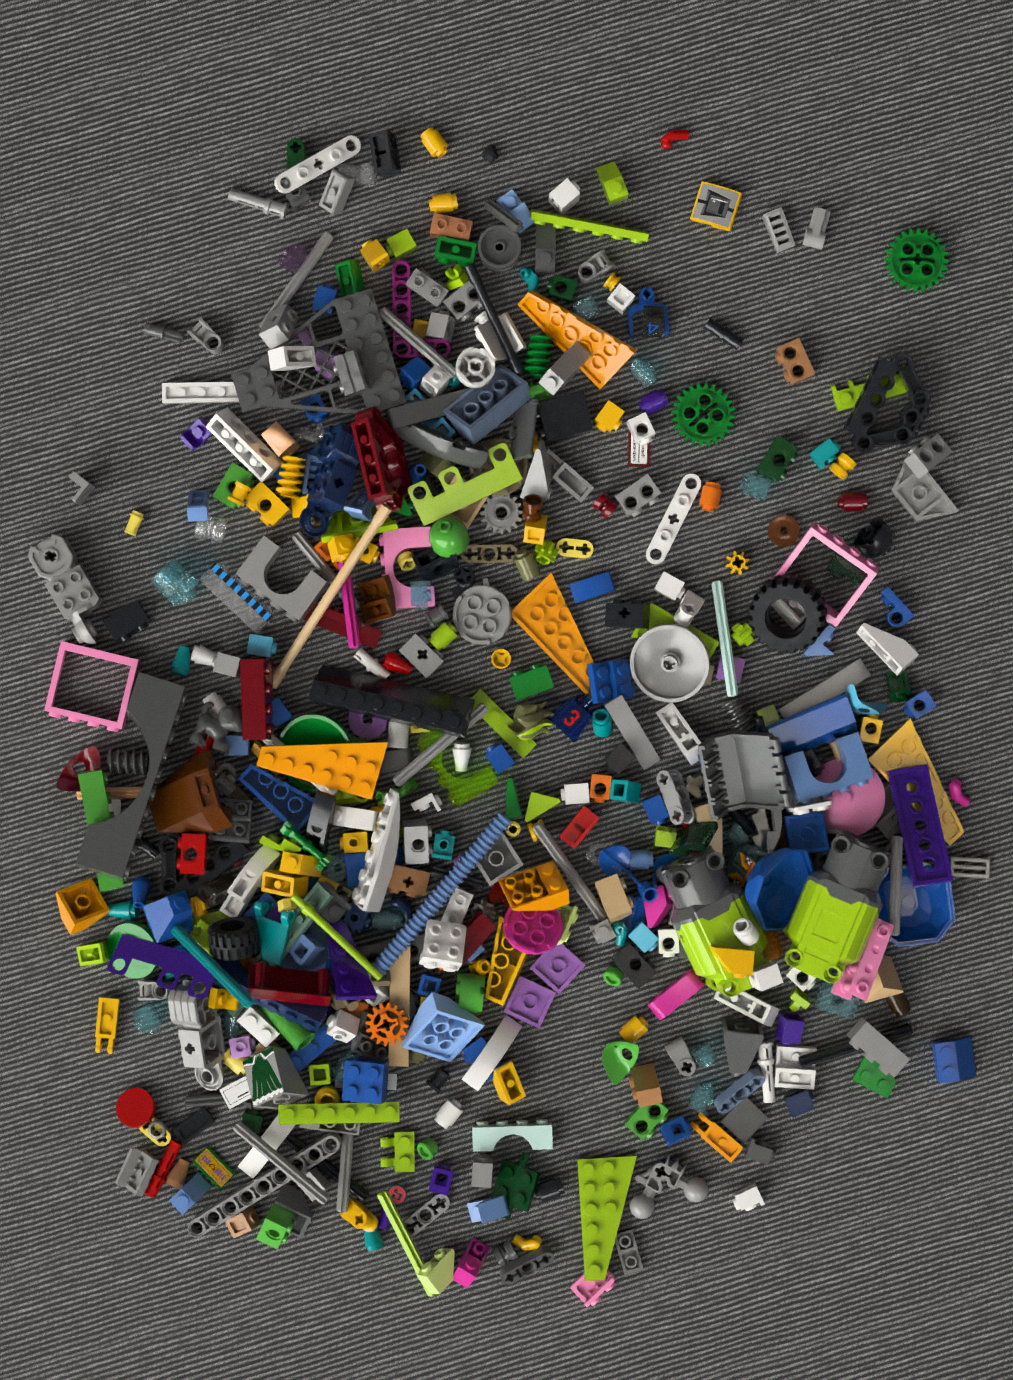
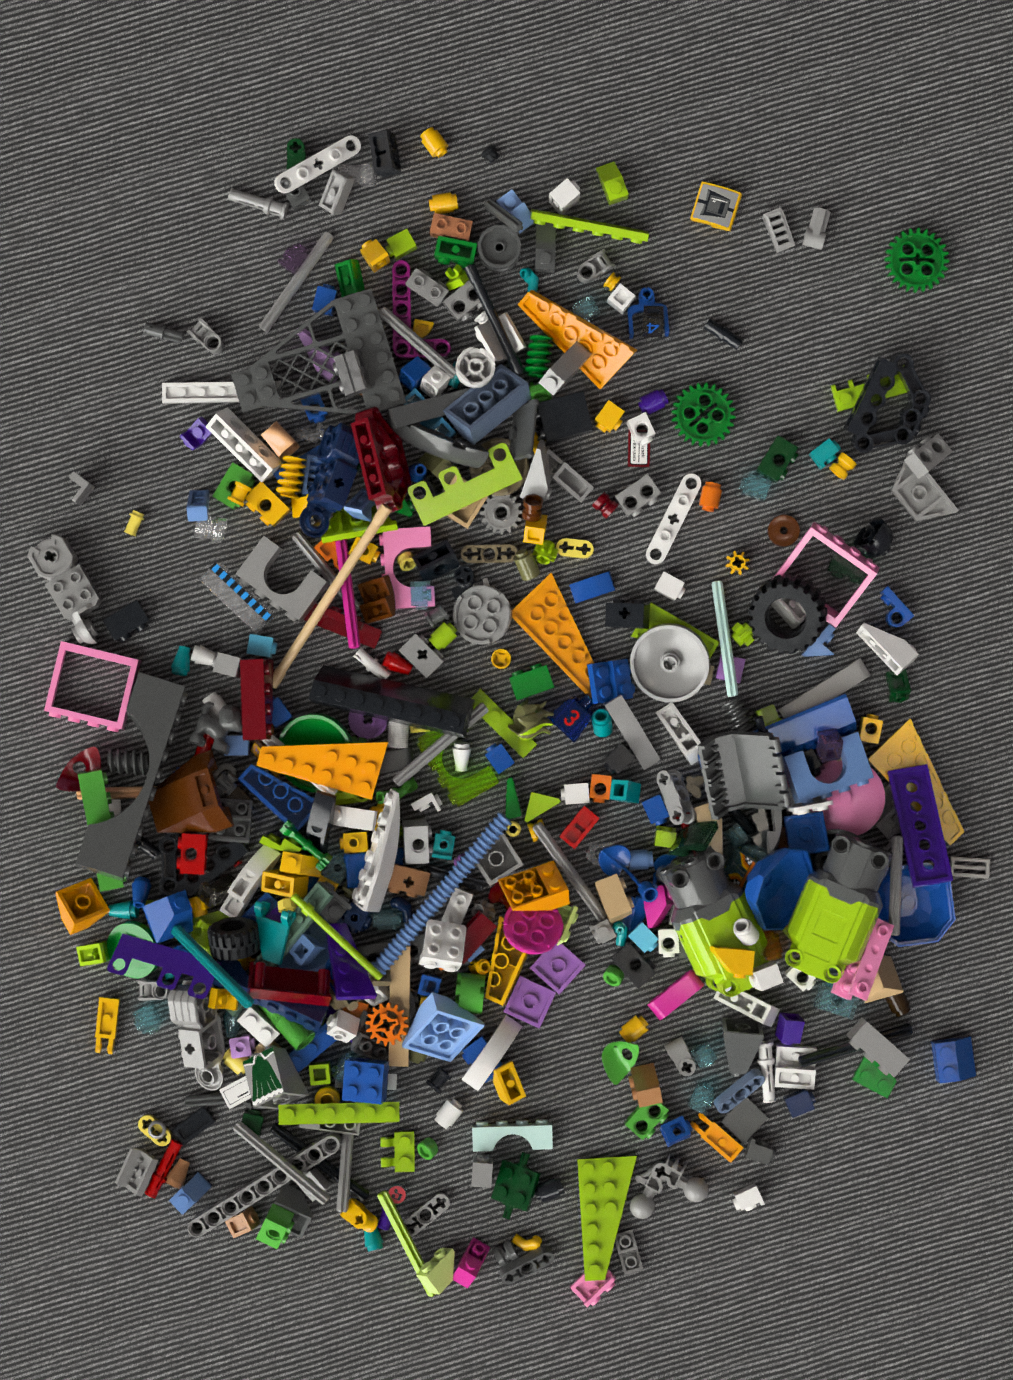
(135, 1108): red tile -> none
(175, 583): clear light blue gear -> none
(214, 1167): slope -> none
(274, 1137): white slope -> none
(278, 326): light grey brick -> none
(291, 358): white slope -> none
(341, 547): yellow brick -> none
(438, 1185): dark purple brick -> none
(441, 326): light grey brick -> none
(448, 536): bright green cylinder -> none
(488, 1209): medium blue slope -> none
(566, 296): dark green brick -> none
(643, 372): clear light blue brick -> none
(673, 135): red arm -> none
(688, 608): white piece -> none
(799, 999): lime tile -> none
(800, 360): medium nougat brick -> none
(829, 745): none -> clear purple brick
(852, 501): dark red brick -> none
(863, 707): medium azure piece -> none
(925, 698): blue brick -> none
(956, 793): dark pink arm -> none

